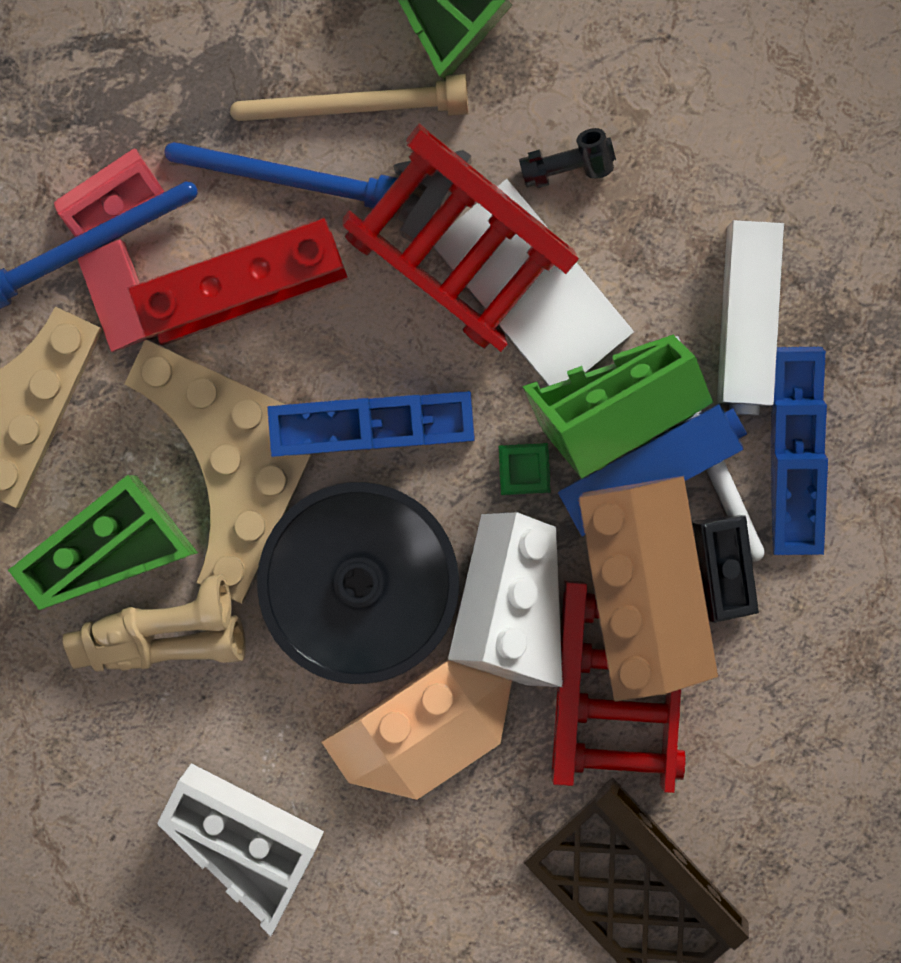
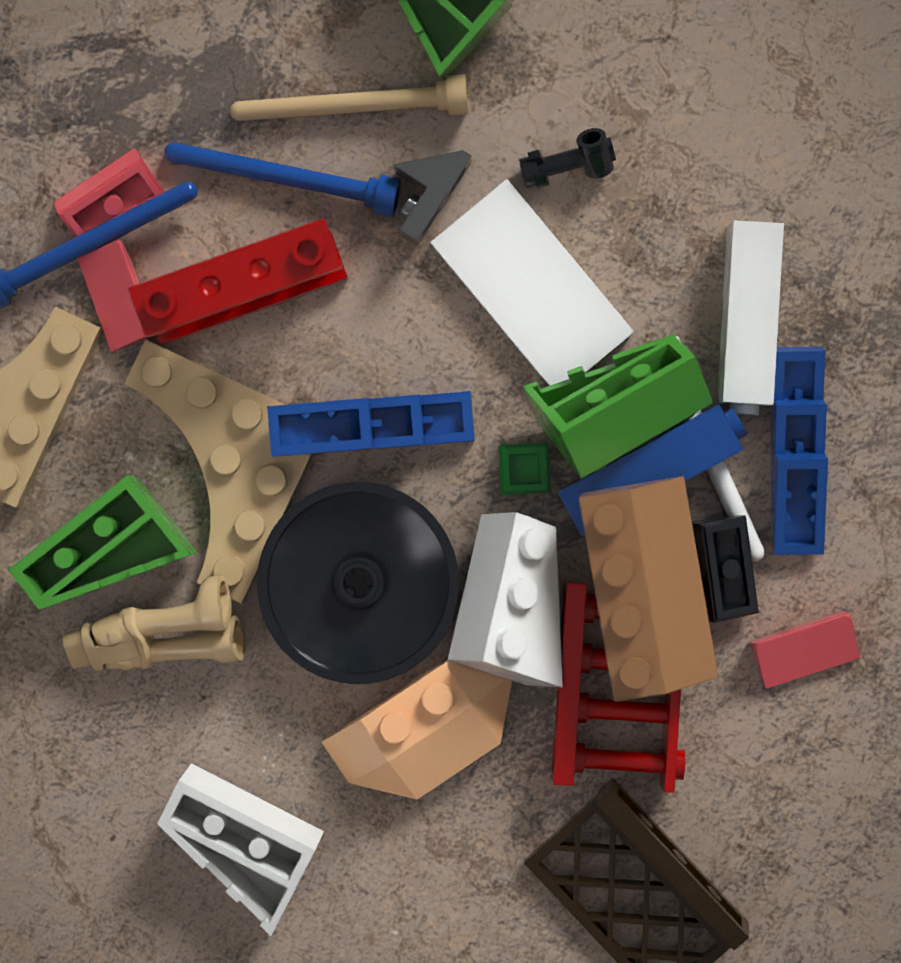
(466, 190): red fence -> none
(805, 649): none -> coral slope

